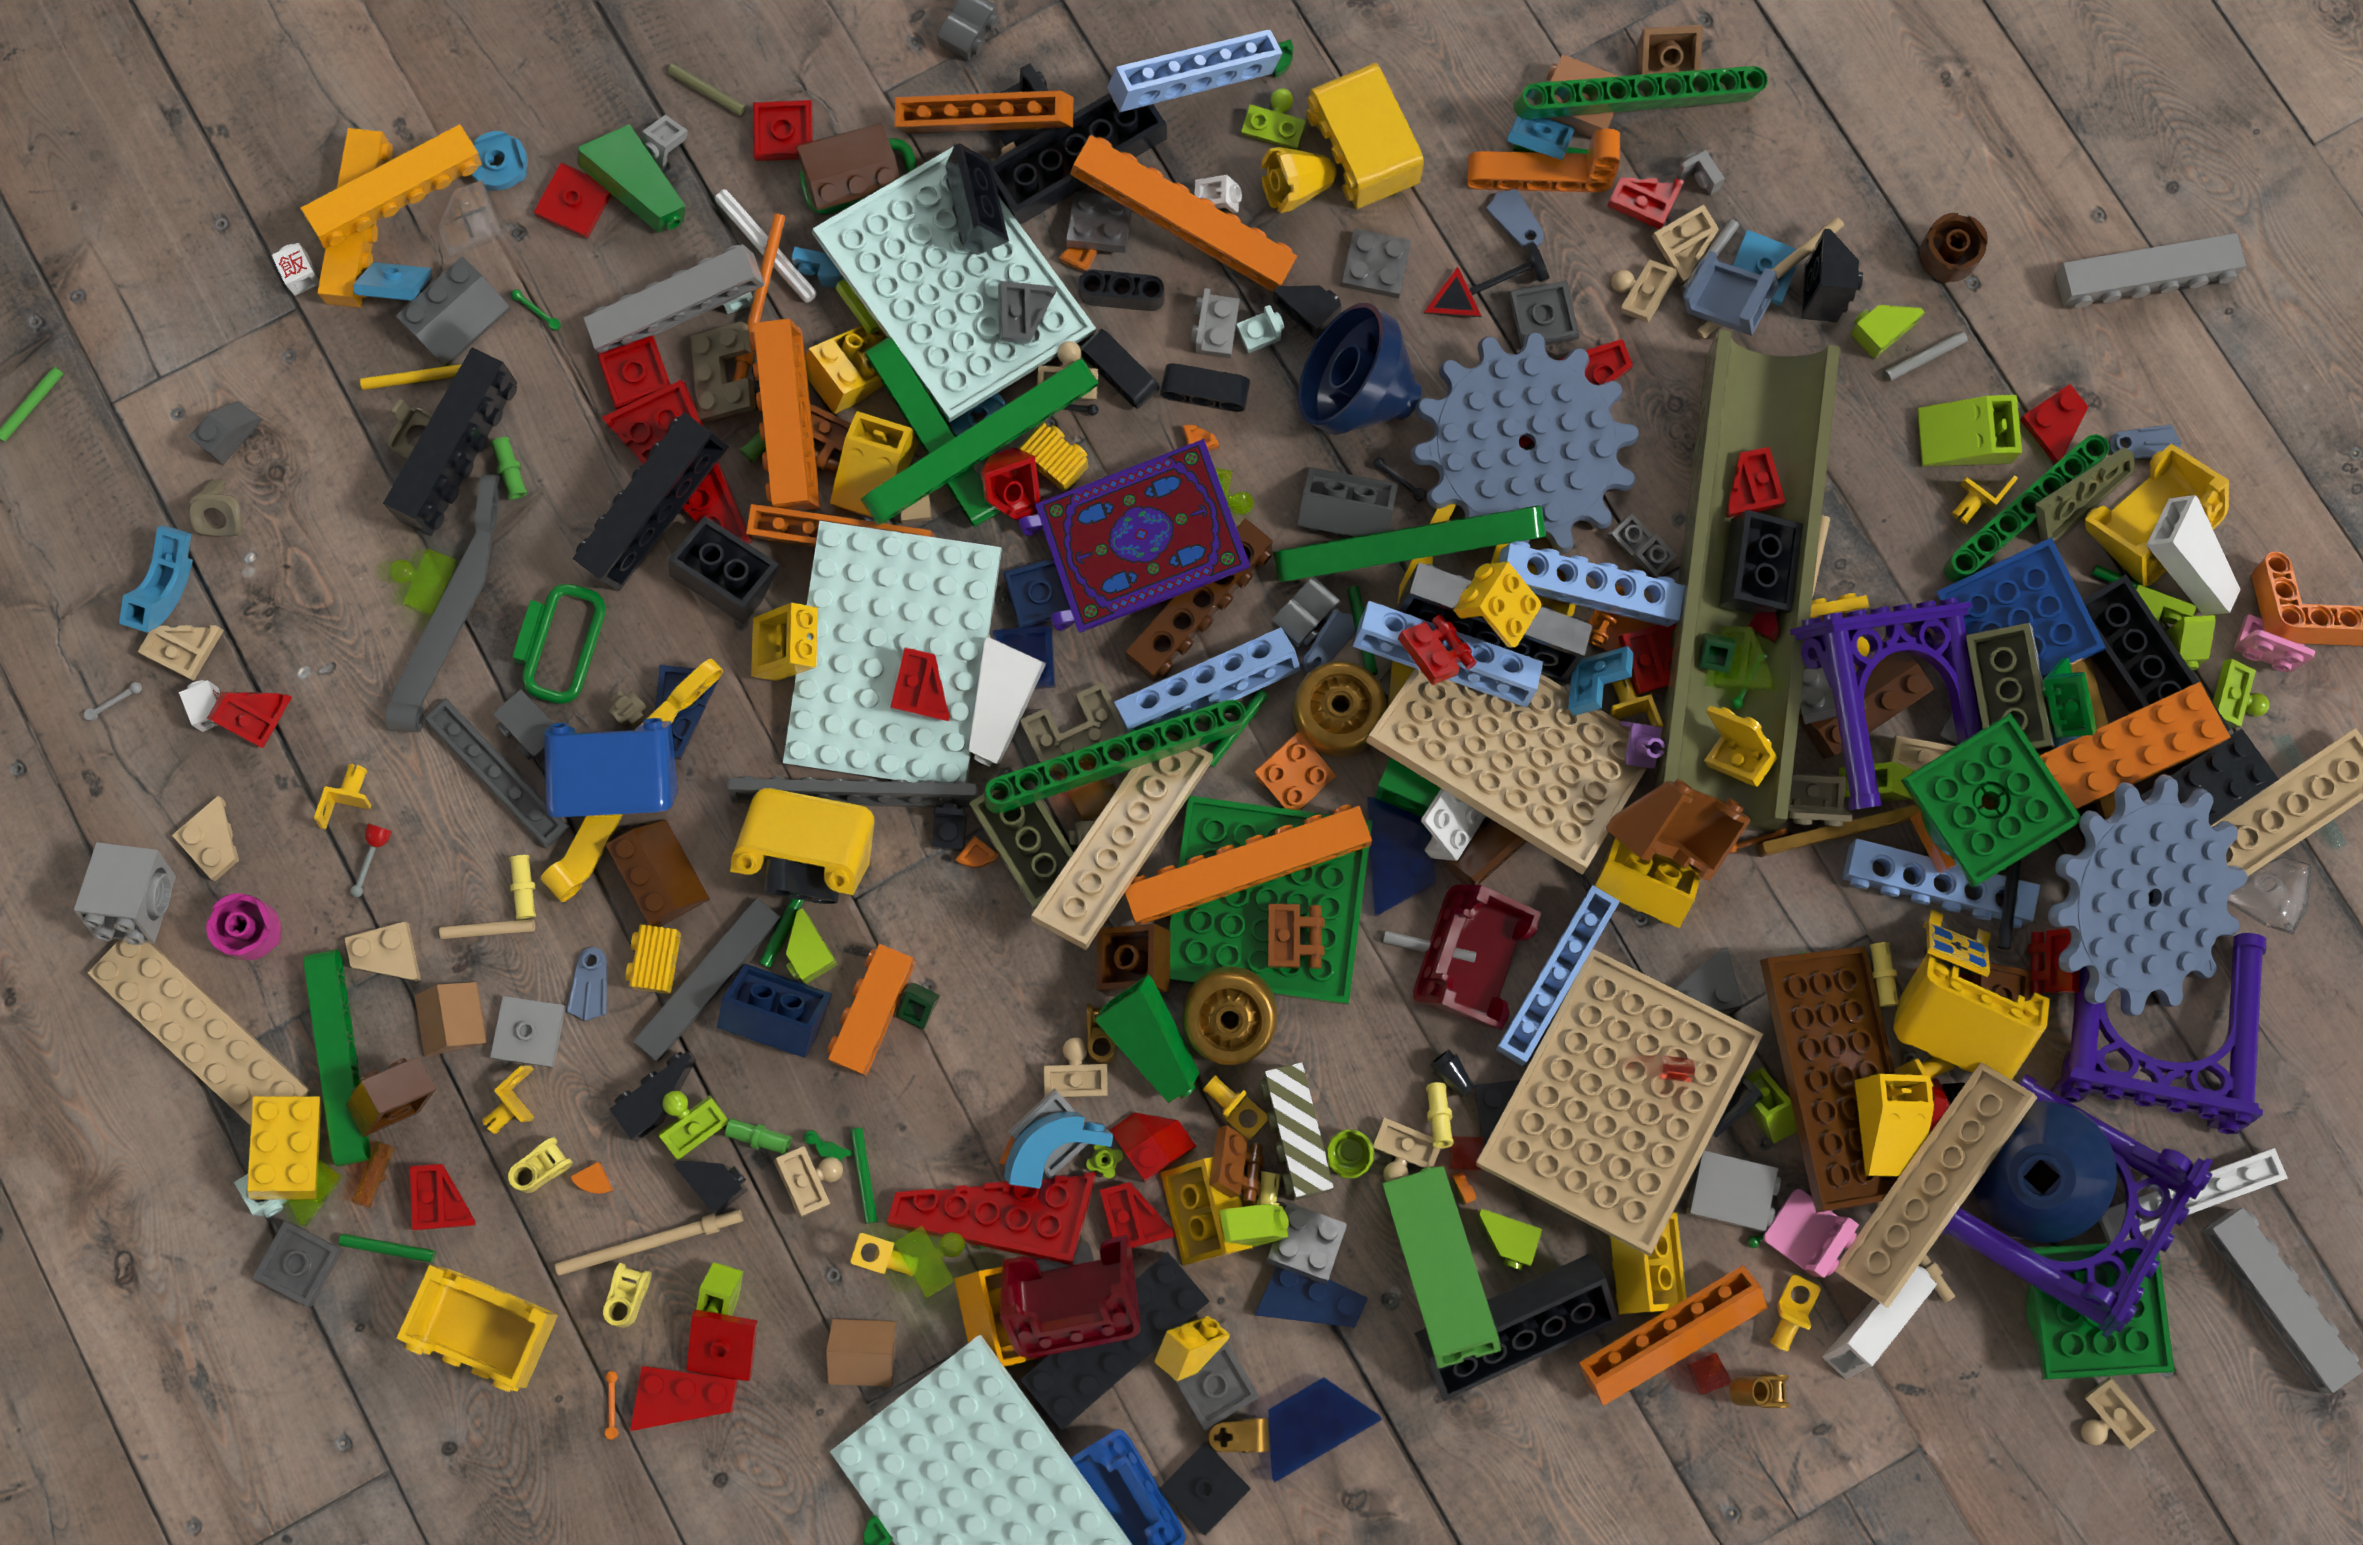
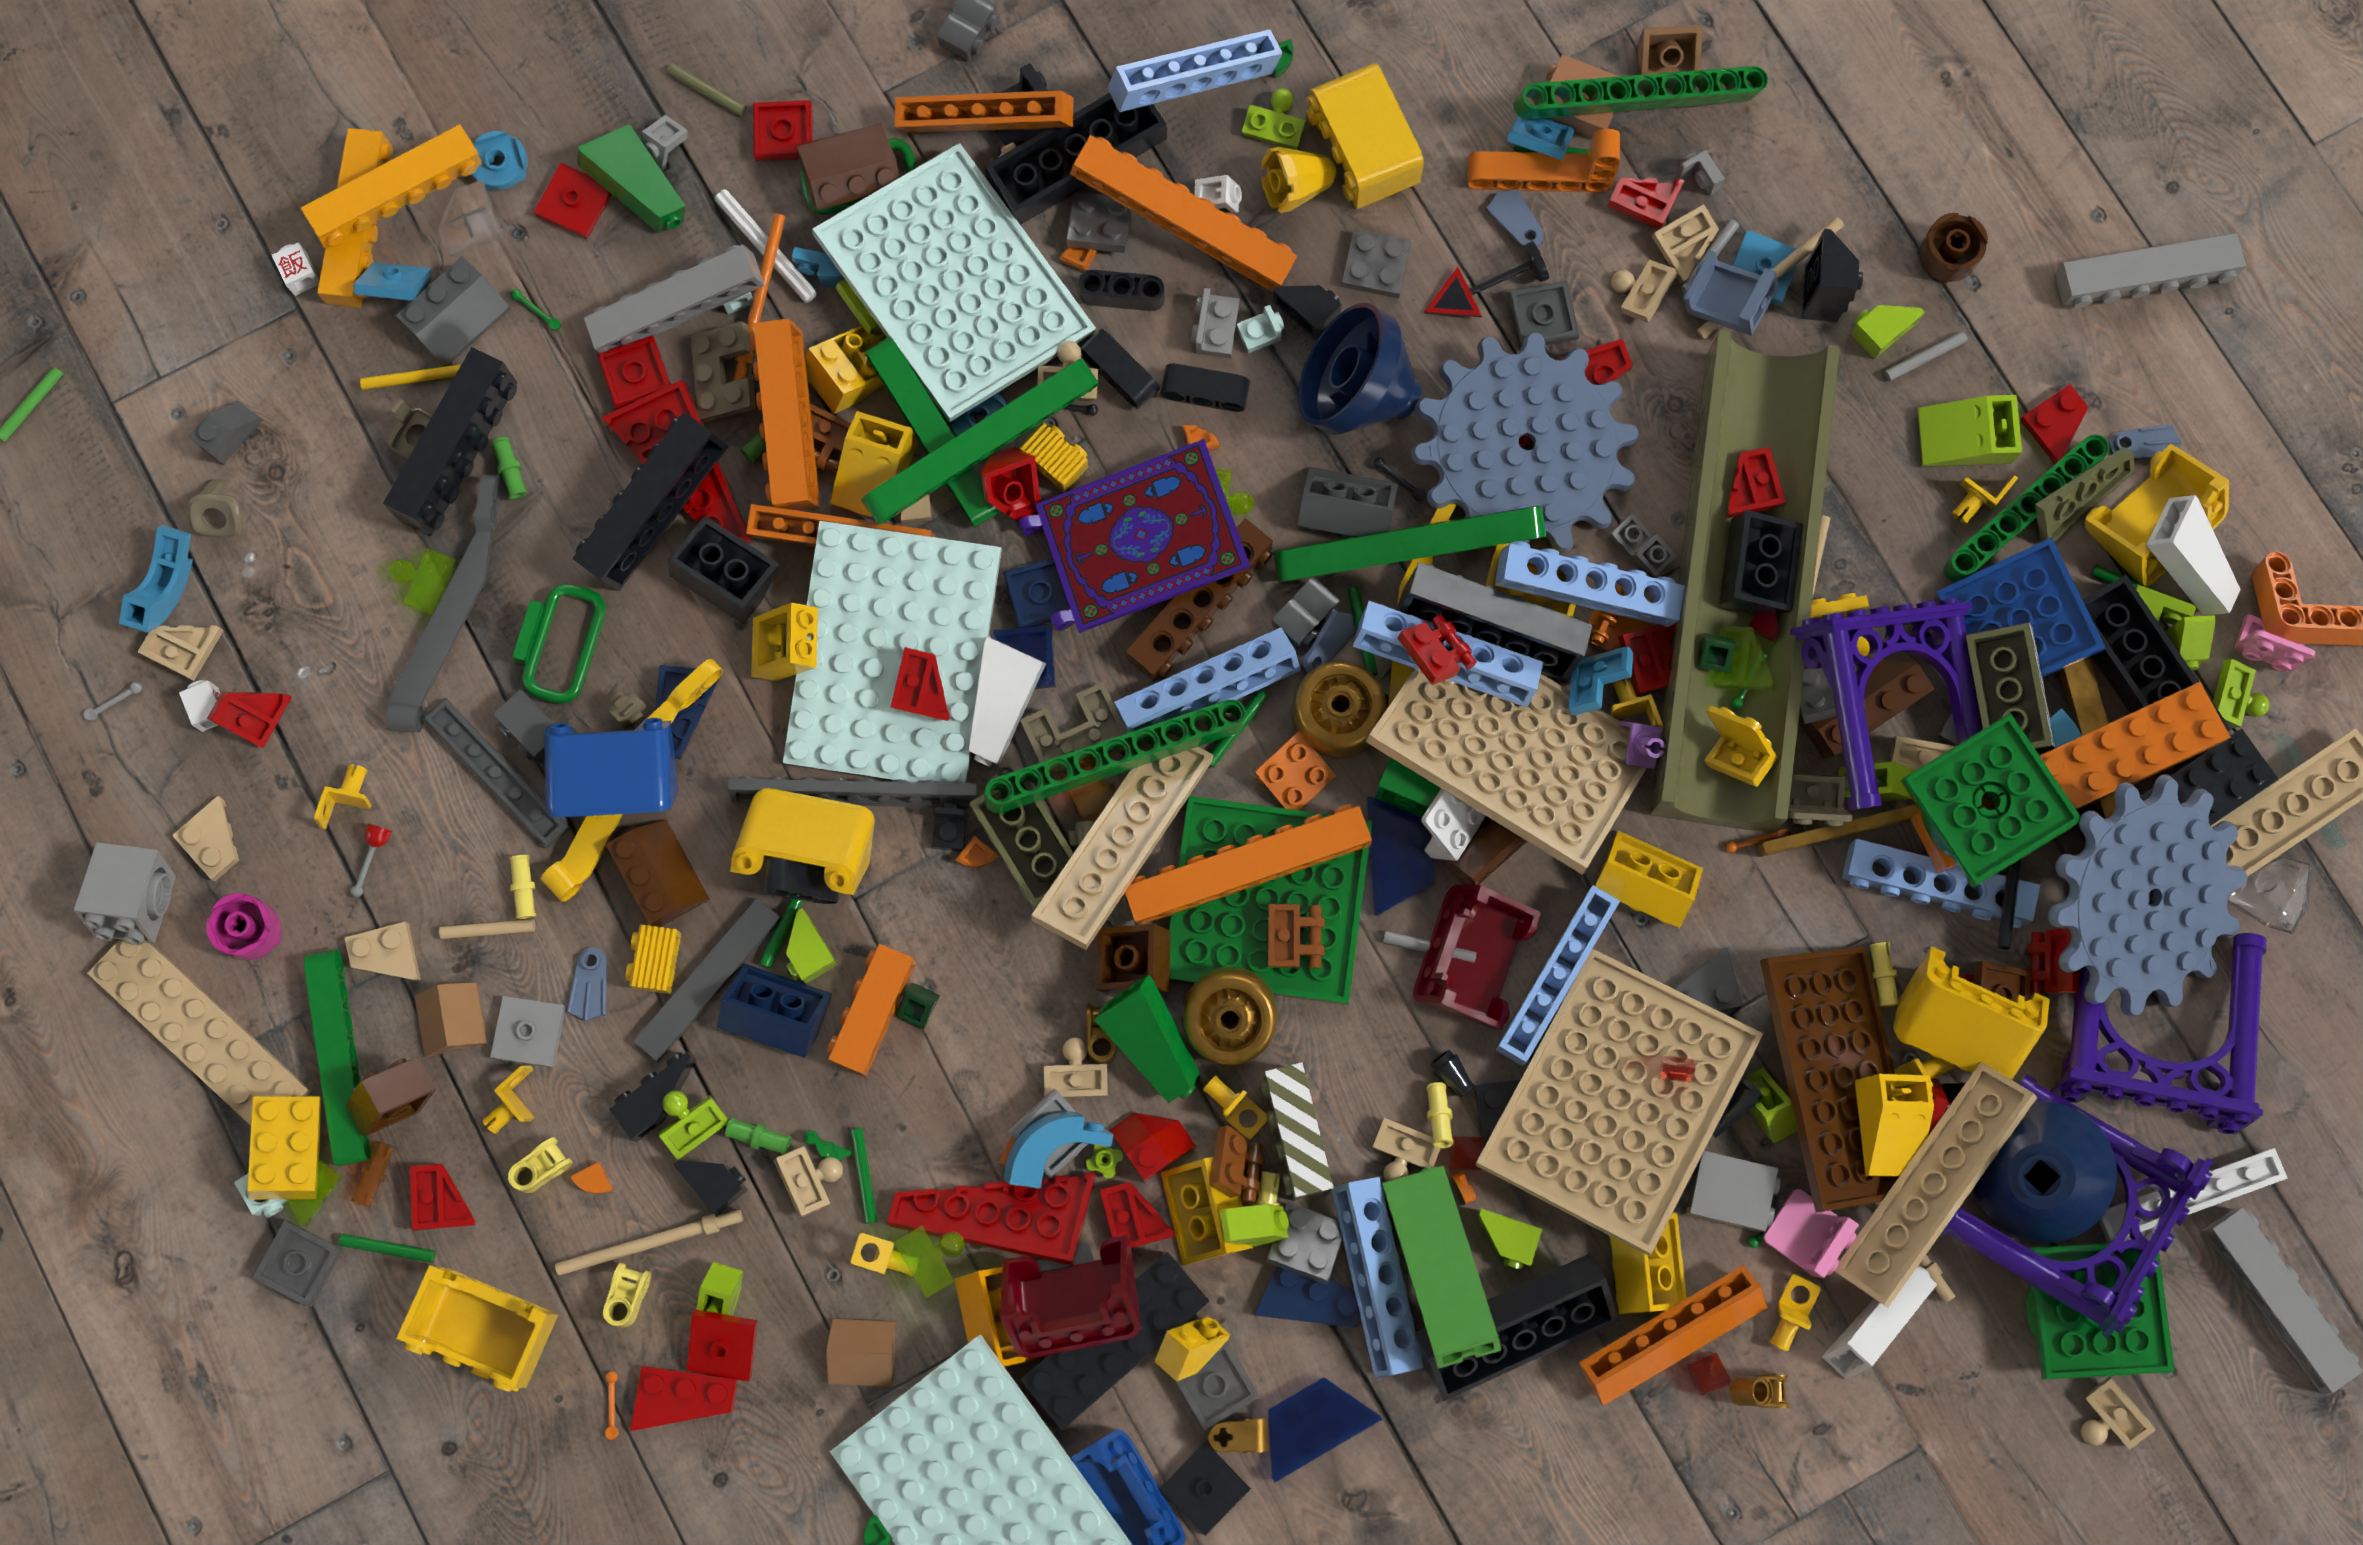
(975, 200): black slope -> none
(1022, 309): dark grey wing -> none
(1350, 1153): lime hair -> none
(1370, 1291): none -> light blue brick
(1502, 600): yellow bracket -> none
(1681, 826): dark orange windscreen -> none
(1956, 947): yellow flag -> none
(2068, 701): green bracket -> none

